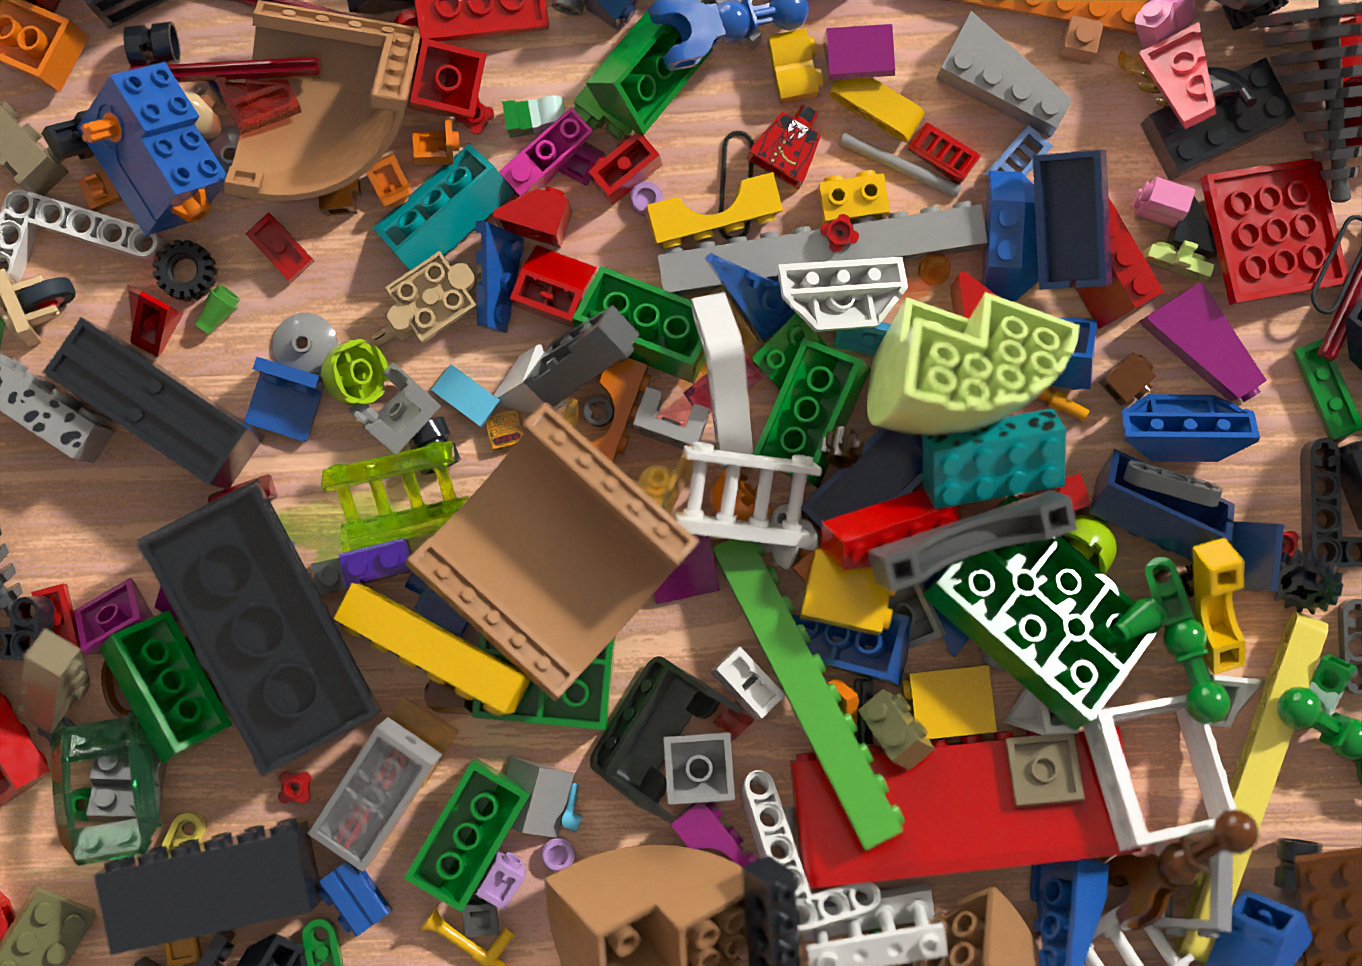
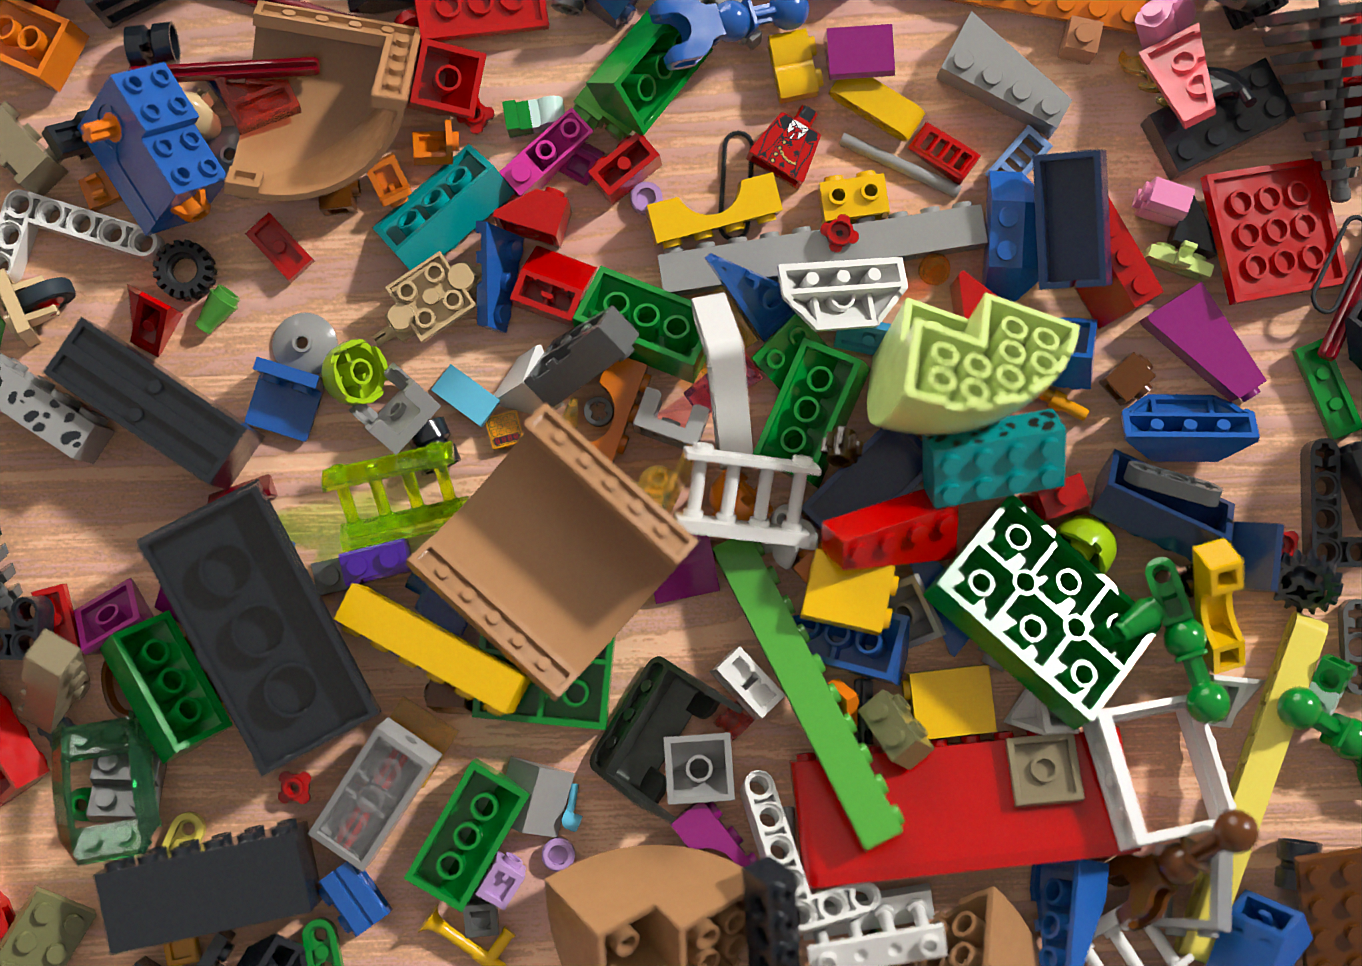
(925, 553): dark grey arch -> none

